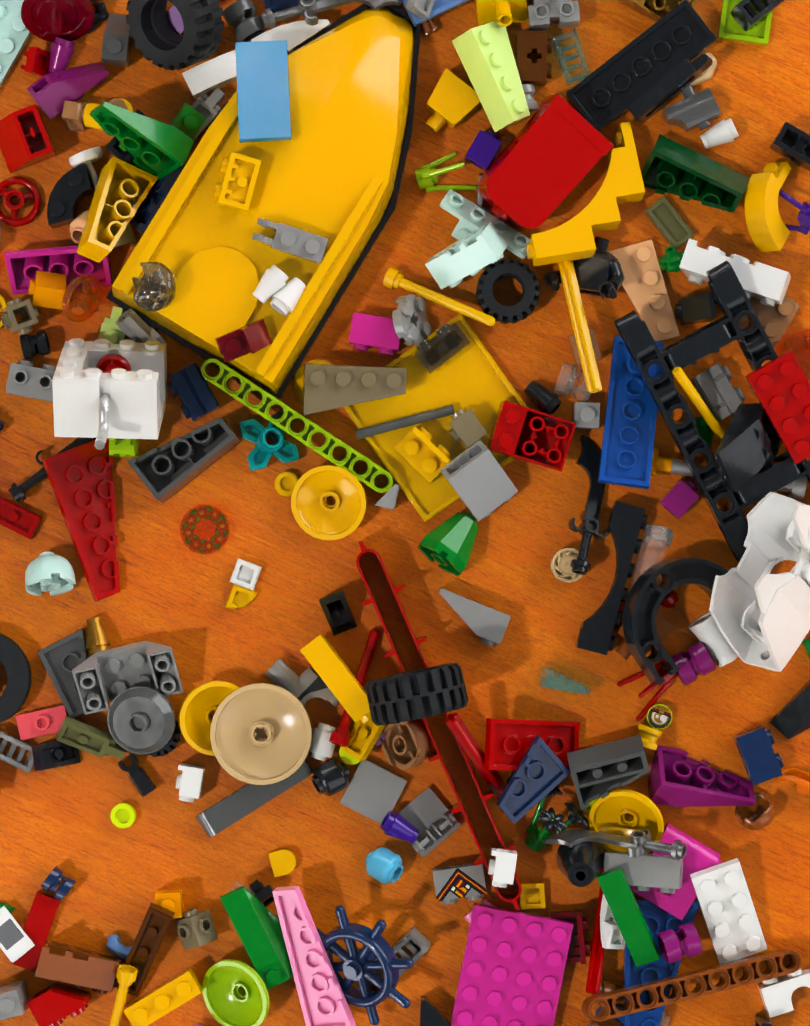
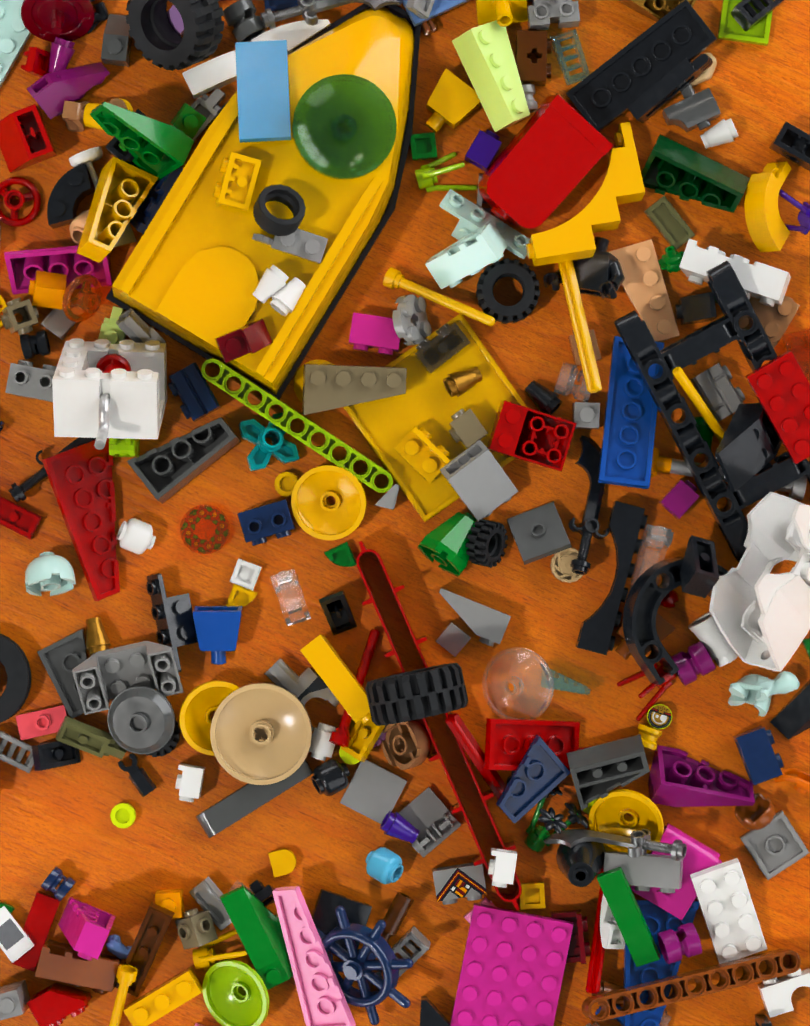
(58, 323): none -> light grey slope
(85, 928): none -> dark pink wedge
(136, 536): none -> white head
(156, 287): clear smoke piece -> none
(172, 616): none -> black bracket
(205, 957): none -> yellow plant
(208, 897): none -> light grey tile
(217, 630): none -> blue torso
(266, 521): none -> dark blue brick
(276, 225): none -> black tyre
(290, 597): none -> clear brick
(325, 916): none -> black slope
(341, 555): none -> green tile
(344, 126): none -> clear green dish
(396, 914): none -> reddish brown cylinder
(405, 422): dark grey bar -> none
(423, 146): none -> green tile
(453, 639): none -> light grey slope
(460, 382): none -> pearl gold cone
(486, 543): none -> black tyre
(531, 683): none -> clear dish
(539, 533): none -> dark grey plate
(699, 567): none -> black slope
(759, 690): none -> light aqua animal
(775, 846): none -> light grey tile

